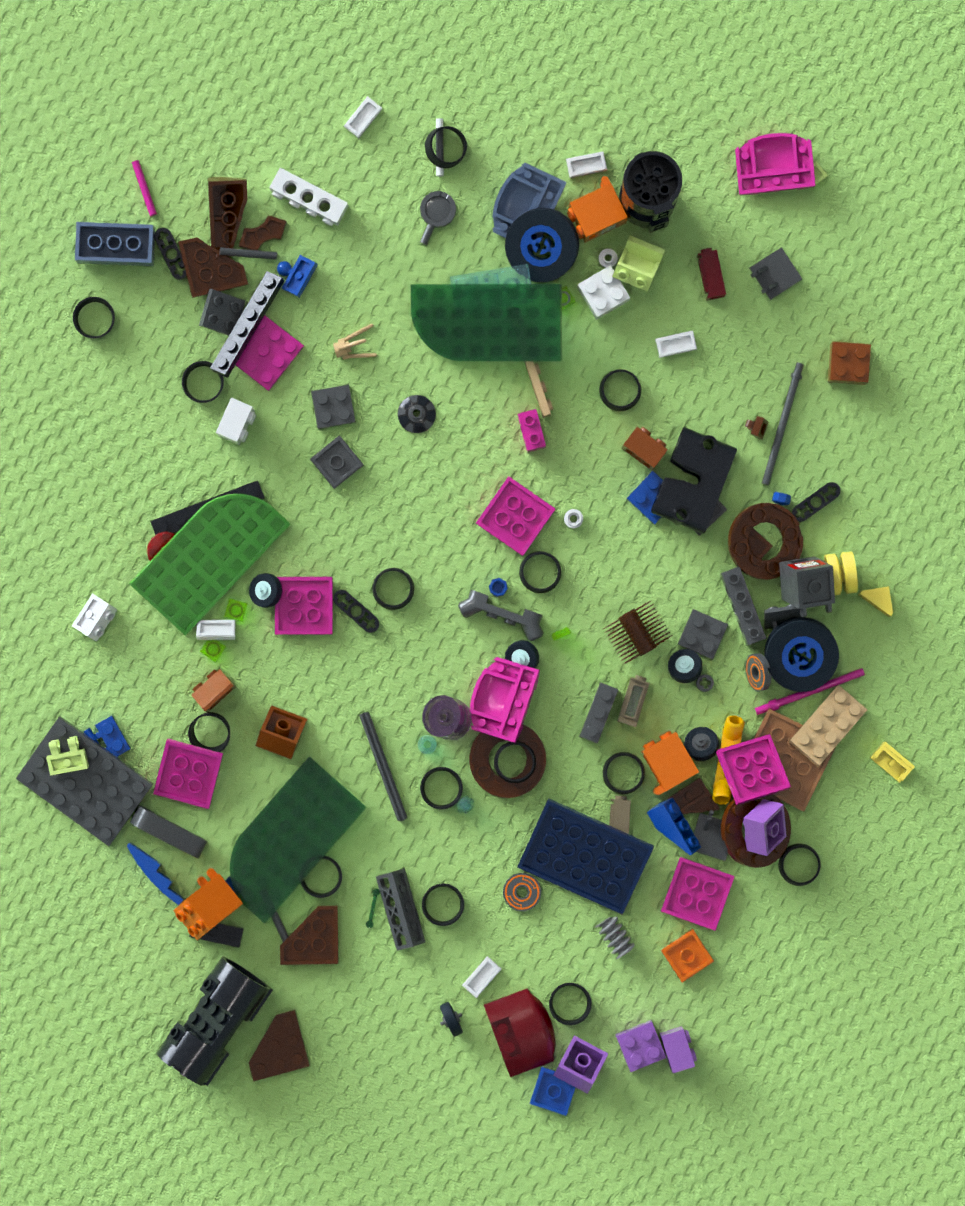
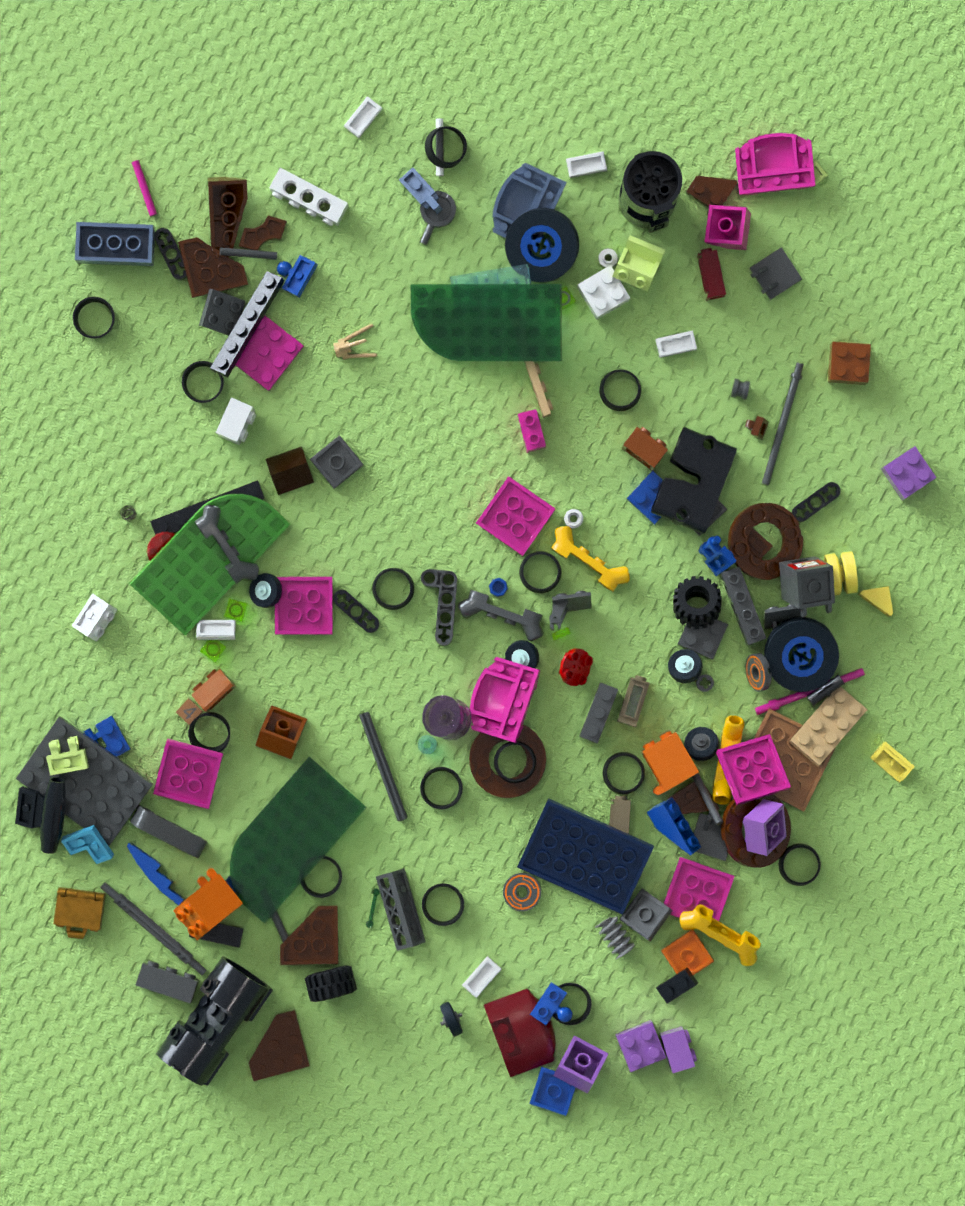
(44, 812): none -> black plate
(79, 910): none -> pearl gold piece
(89, 840): none -> medium azure plate
(127, 510): none -> clear smoke hinge
(155, 930): none -> dark grey axle
(167, 981): none -> dark grey brick
(189, 711): none -> medium nougat tile
(209, 526): none -> dark grey plate
(289, 470): none -> dark brown slope
(330, 983): none -> black tyre
(333, 406): dark grey plate -> none
(421, 190): none -> sand blue hinge
(423, 421): dish -> none
(443, 608): none -> dark grey beam
(465, 804): clear light blue plate -> none
(550, 1004): none -> blue plate
(564, 603): none -> dark grey plate
(575, 667): none -> red plate
(597, 212): orange container -> none
(610, 577): none -> yellow plate
(637, 632): reddish brown piece -> none
(646, 914): none -> dark grey plate
(677, 985): none -> black plate
(697, 588): none -> black tyre
(701, 919): none -> yellow plate
(707, 799): none -> dark grey bar
(711, 190): none -> reddish brown wing
(717, 558): none -> blue plate
(728, 227): none -> dark pink slope
(740, 389): none -> dark grey wheel
(781, 499): blue tile -> none
(825, 690): none -> black pin
(908, 473): none -> medium lavender brick

